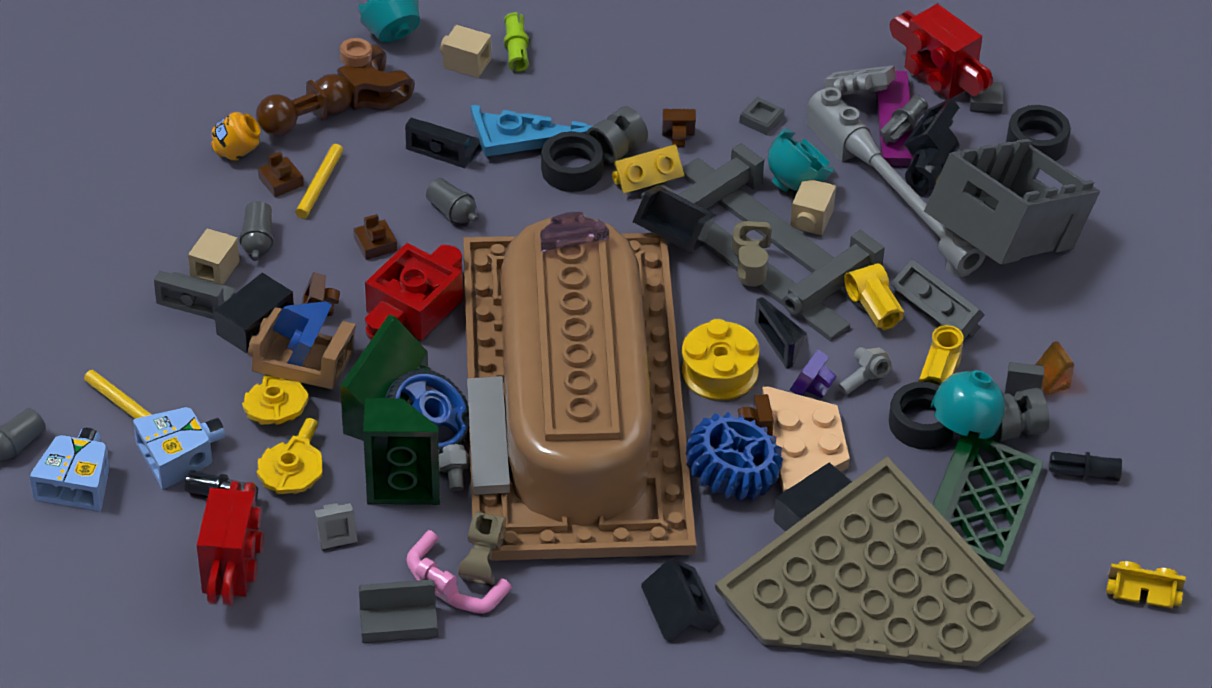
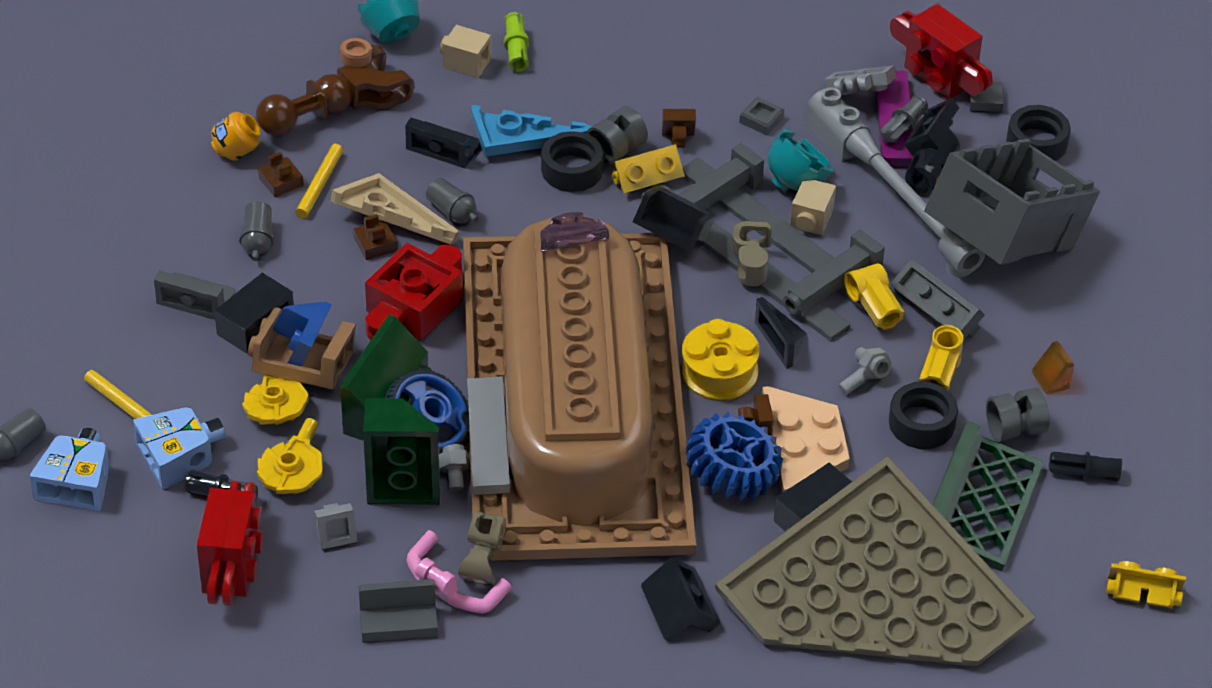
(214, 256): tan brick -> none
(316, 292): reddish brown tile -> none
(393, 205): none -> tan wing
(814, 377): dark purple tile -> none
(970, 403): teal cylinder -> none
(1023, 377): dark grey tile -> none

